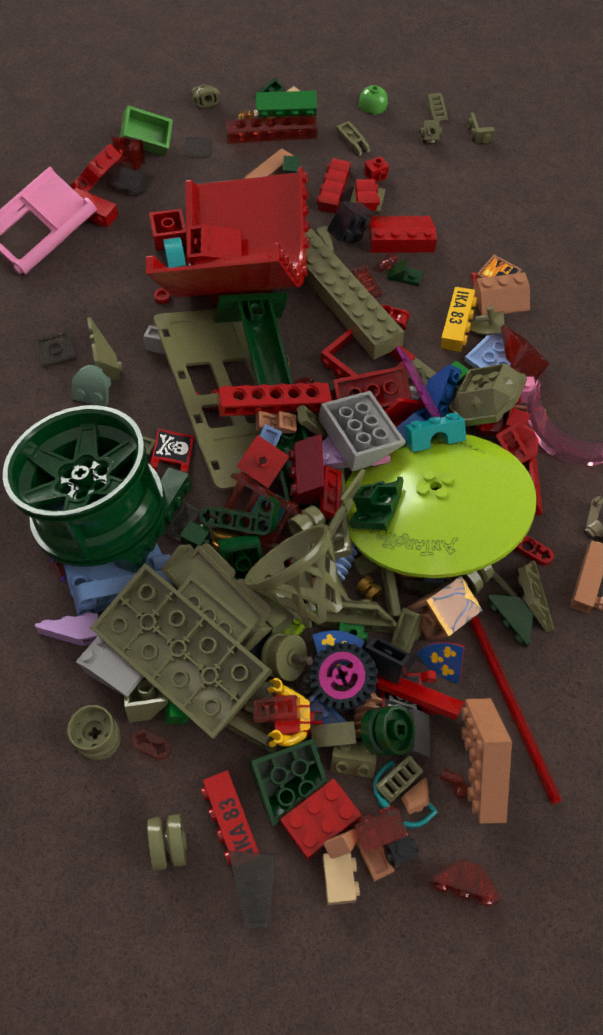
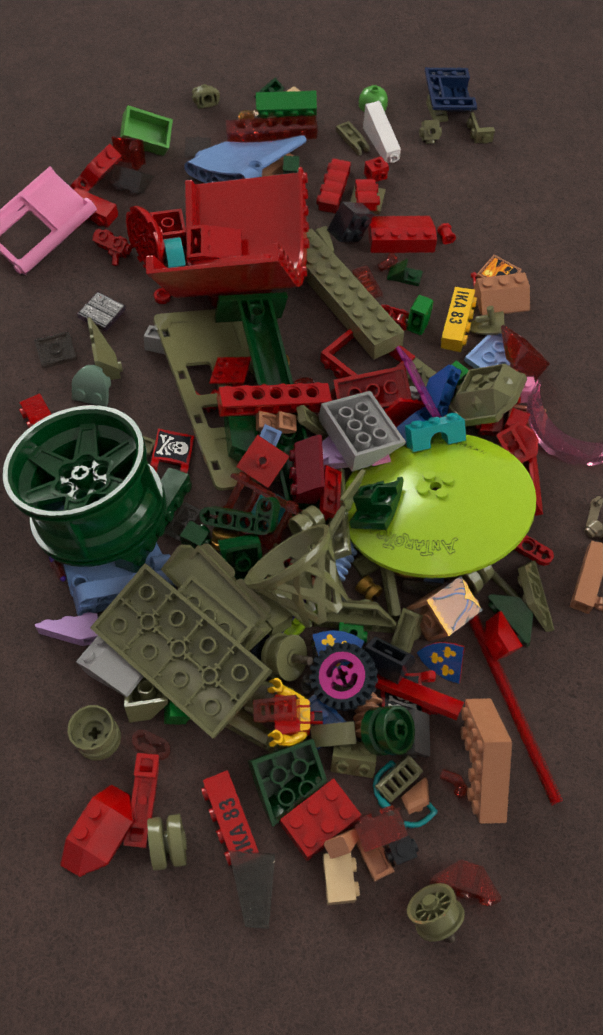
(34, 409): none -> red brick
(98, 832): none -> red wedge
(102, 310): none -> tile
(115, 246): none -> red brick
(142, 798): none -> red slope
(145, 234): none -> red brick
(230, 370): none -> red hinge
(239, 159): none -> medium blue panel
(240, 434): none -> dark green slope
(380, 132): none -> white slope
(420, 315): none -> green brick
(436, 912): none -> olive wheel
(446, 233): none -> red bush
(449, 89): none -> dark blue slope
(500, 637): none -> red slope

